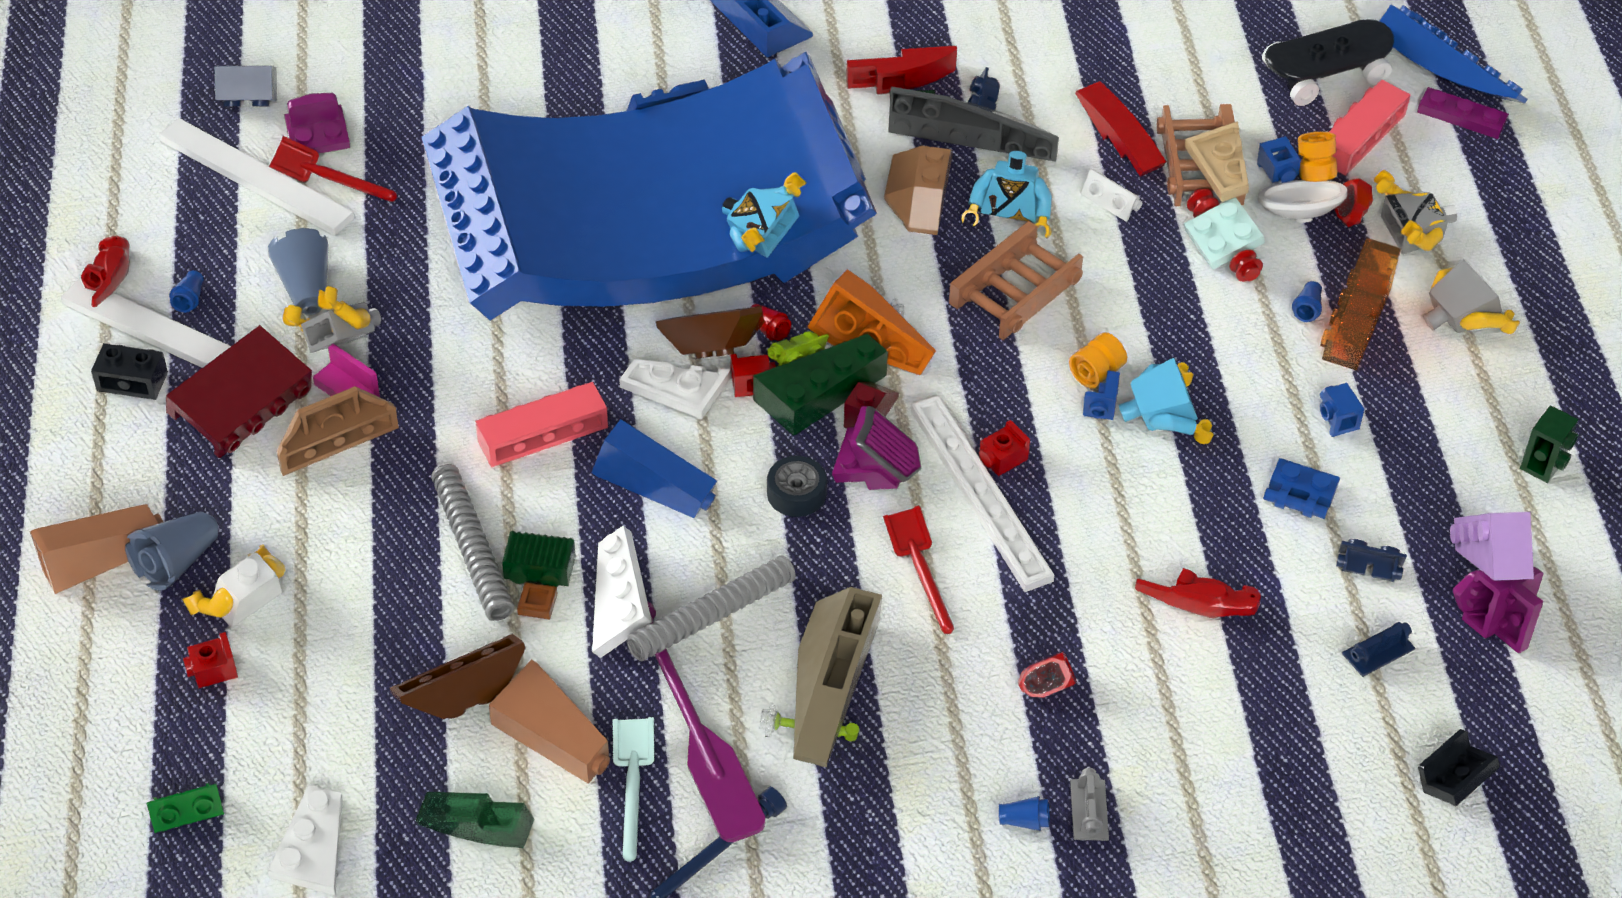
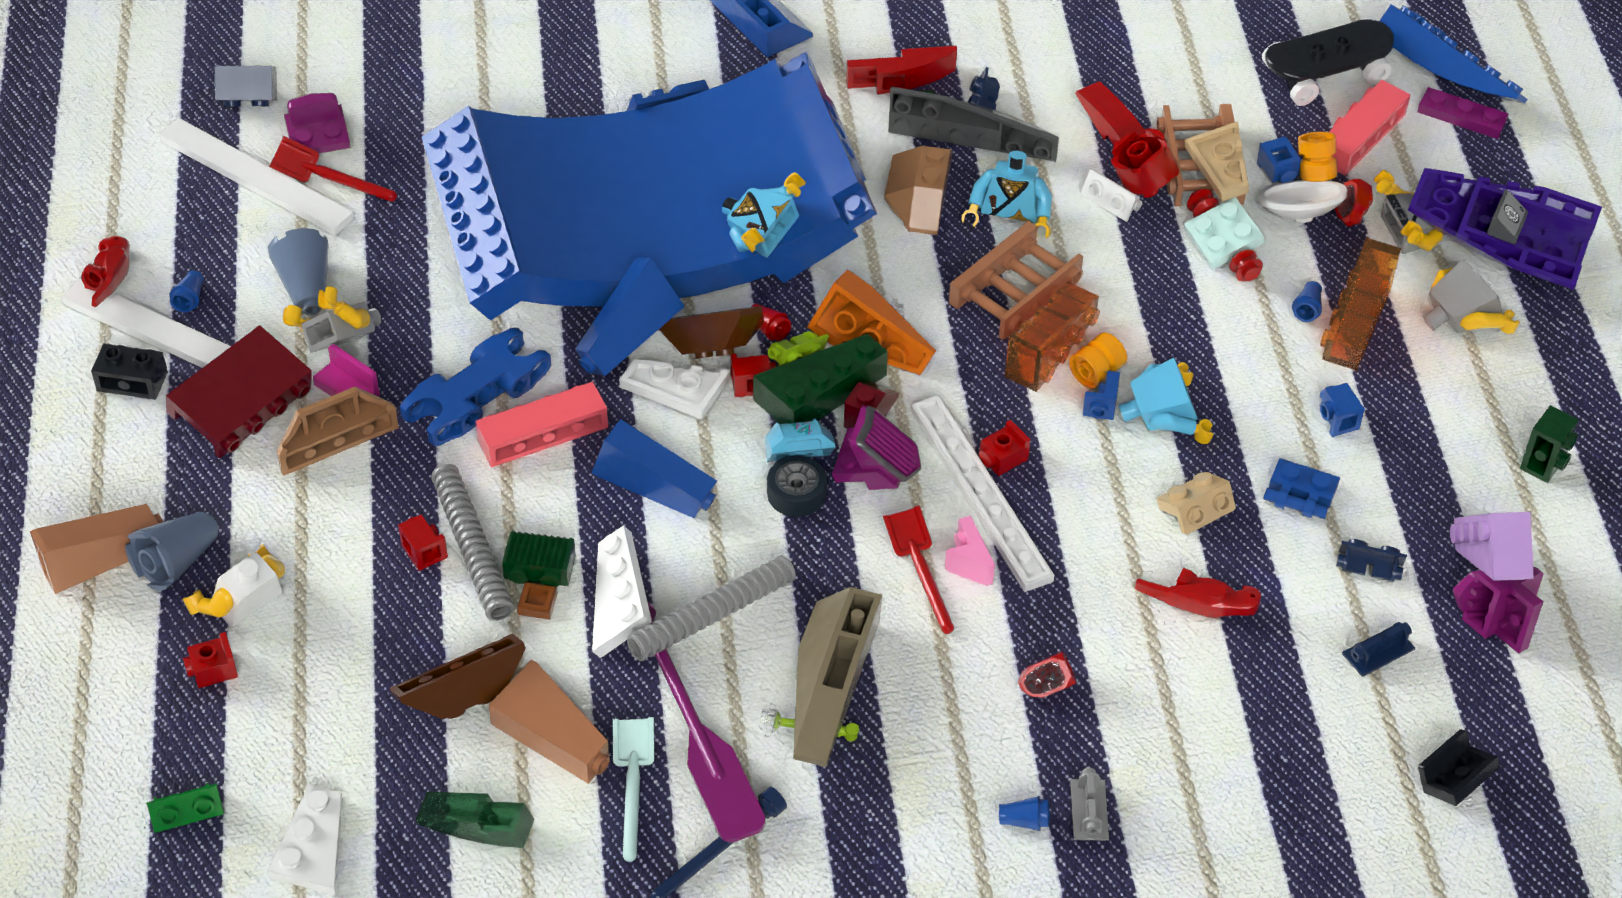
(422, 542): none -> red brick
(460, 398): none -> blue piece
(629, 317): none -> blue slope
(798, 439): none -> medium azure slope
(970, 556): none -> bright pink slope
(1050, 336): none -> clear orange wedge
(1144, 162): none -> red brick
(1198, 501): none -> tan bracket
(1508, 219): none -> slope
(1549, 241): none -> dark purple wedge

